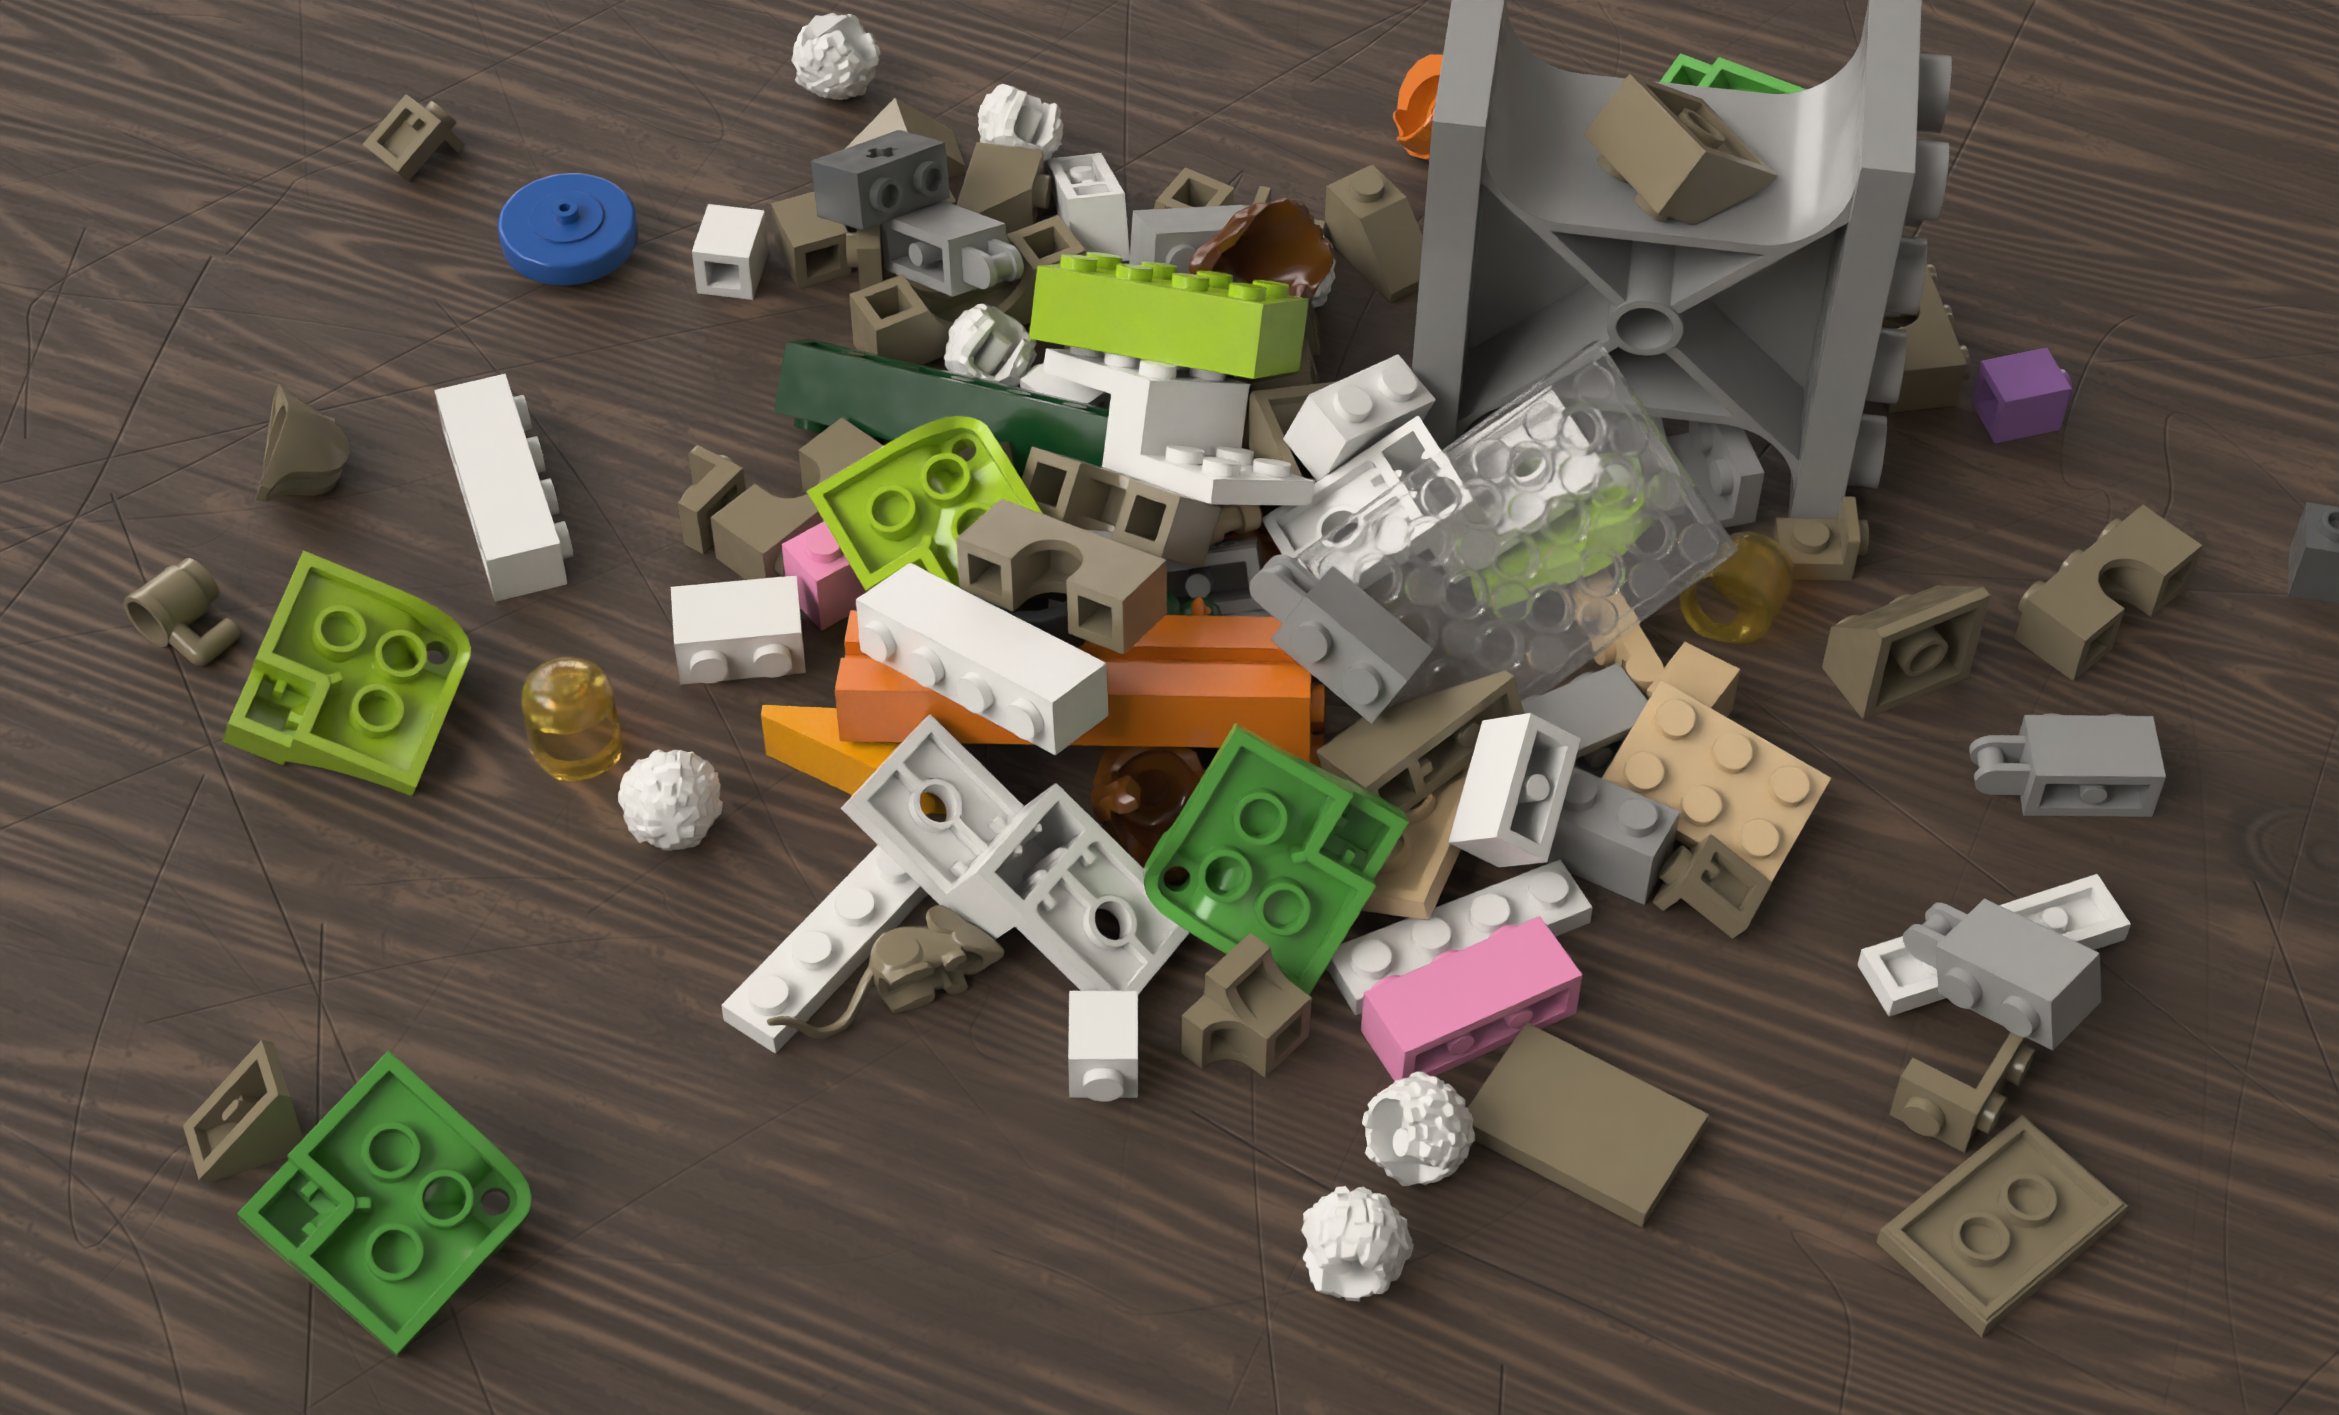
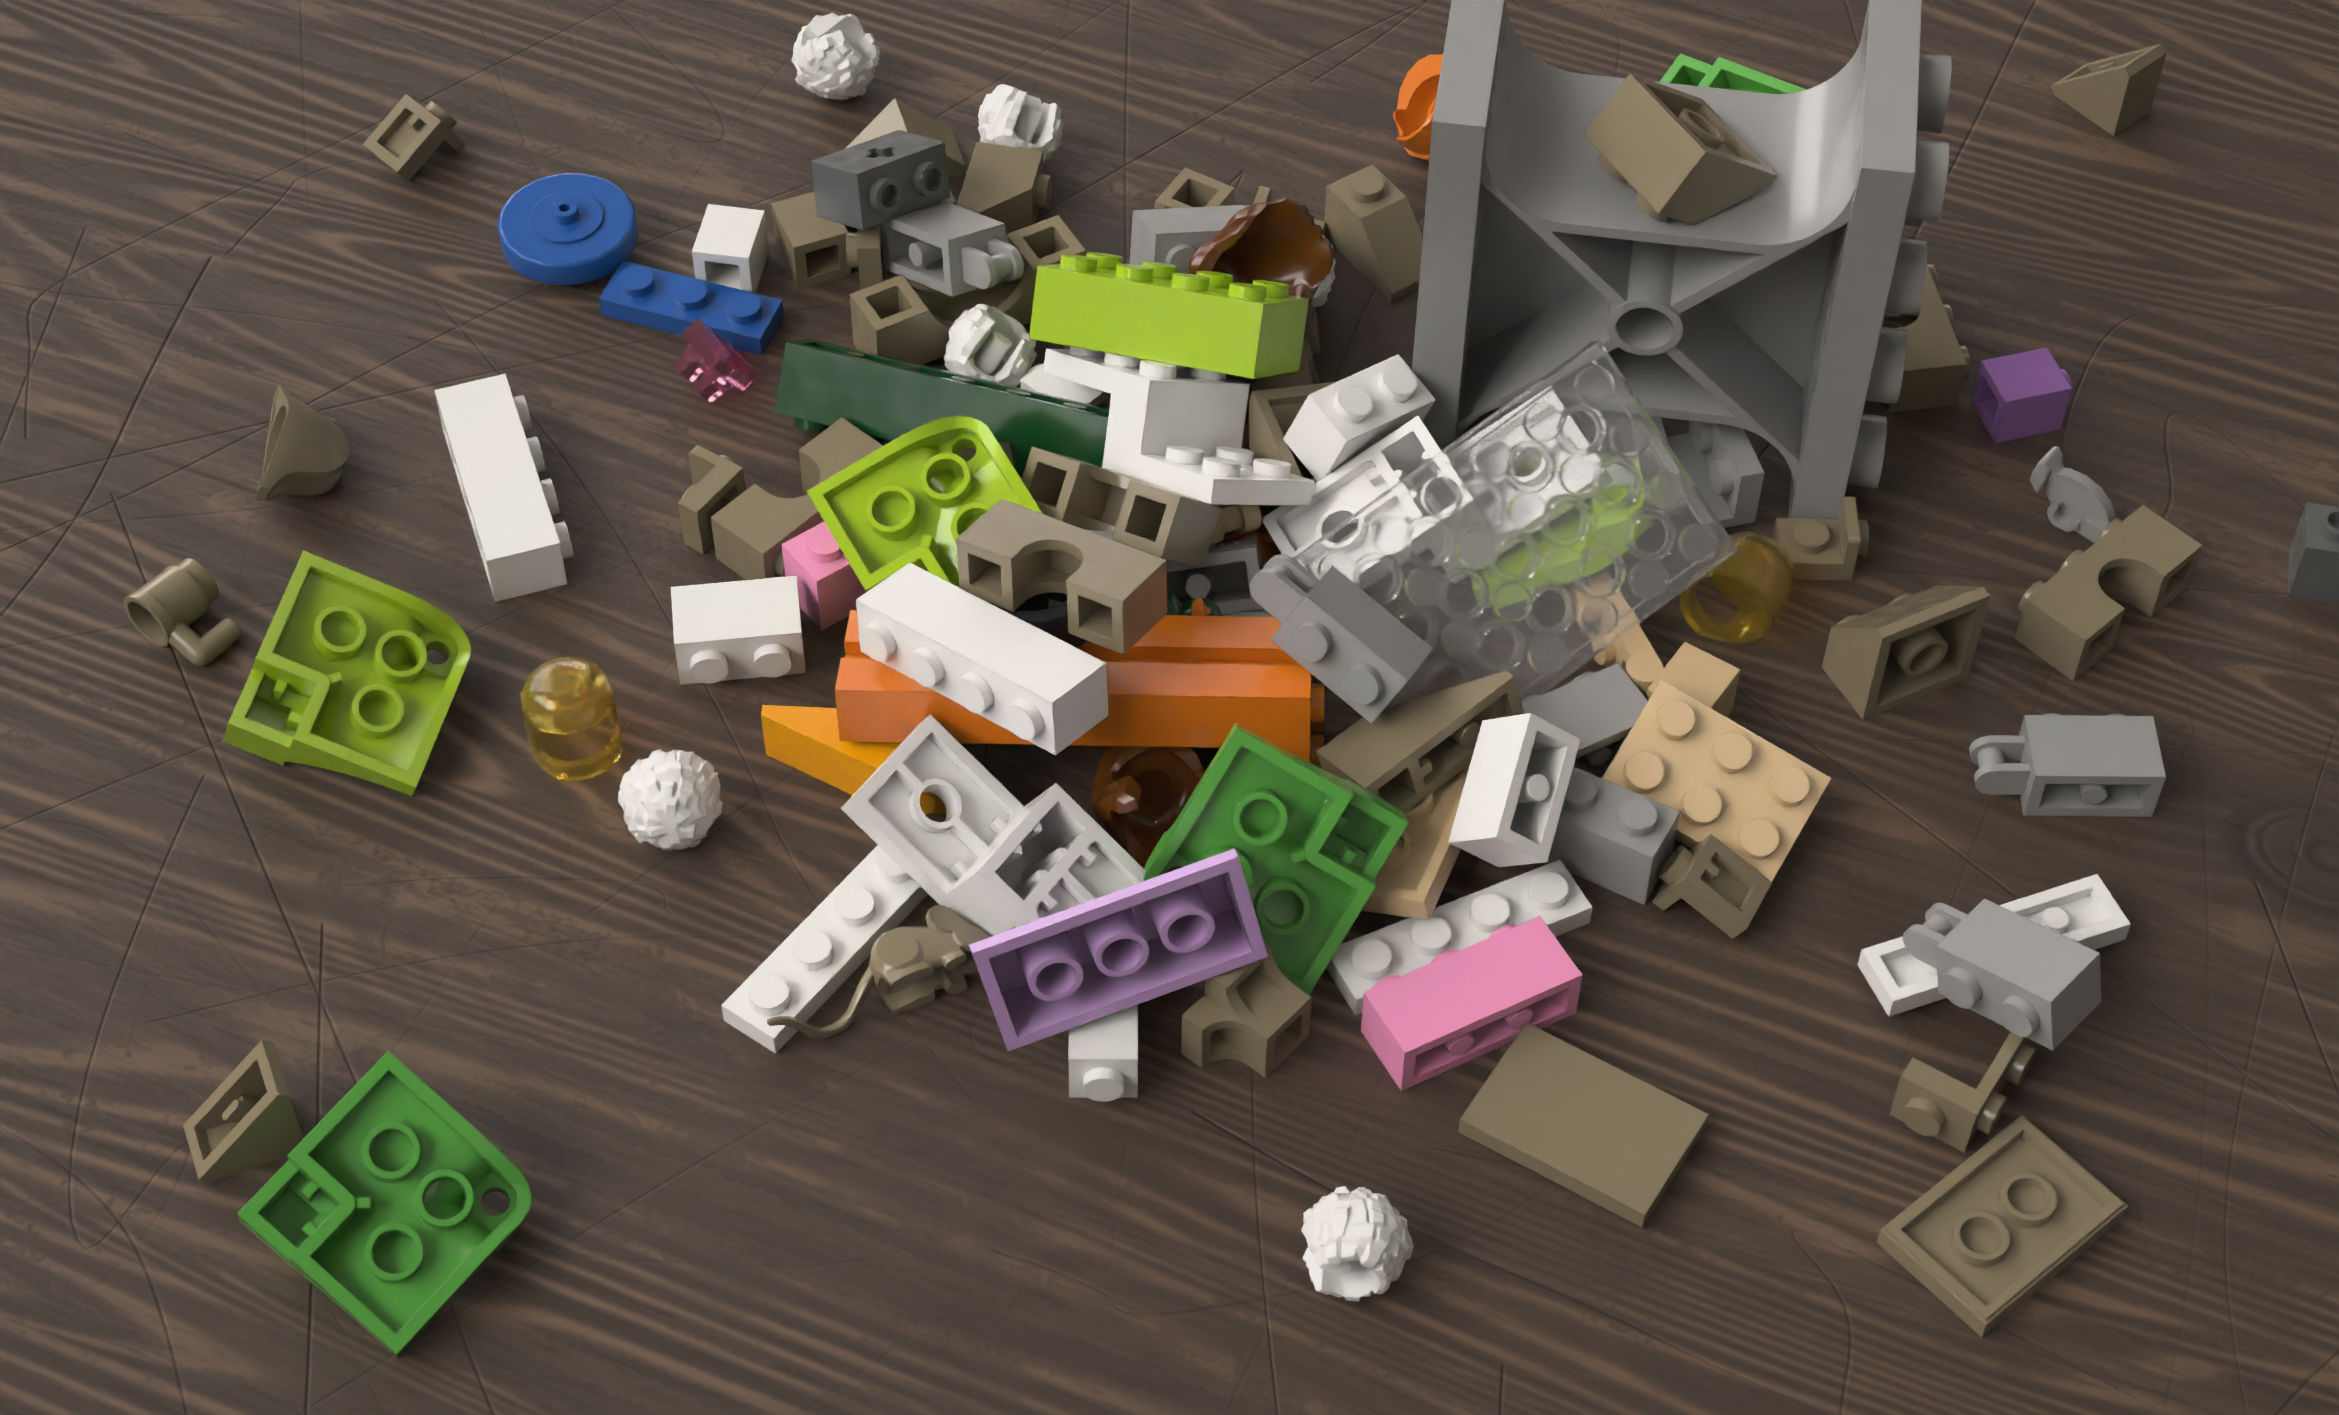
(674, 301): none -> blue plate
(718, 360): none -> clear pink tile
(1091, 203): white slope -> none
(1119, 950): none -> lavender slope
(1418, 1130): white piece -> none
(2075, 499): none -> light grey piece
(2114, 89): none -> dark tan slope

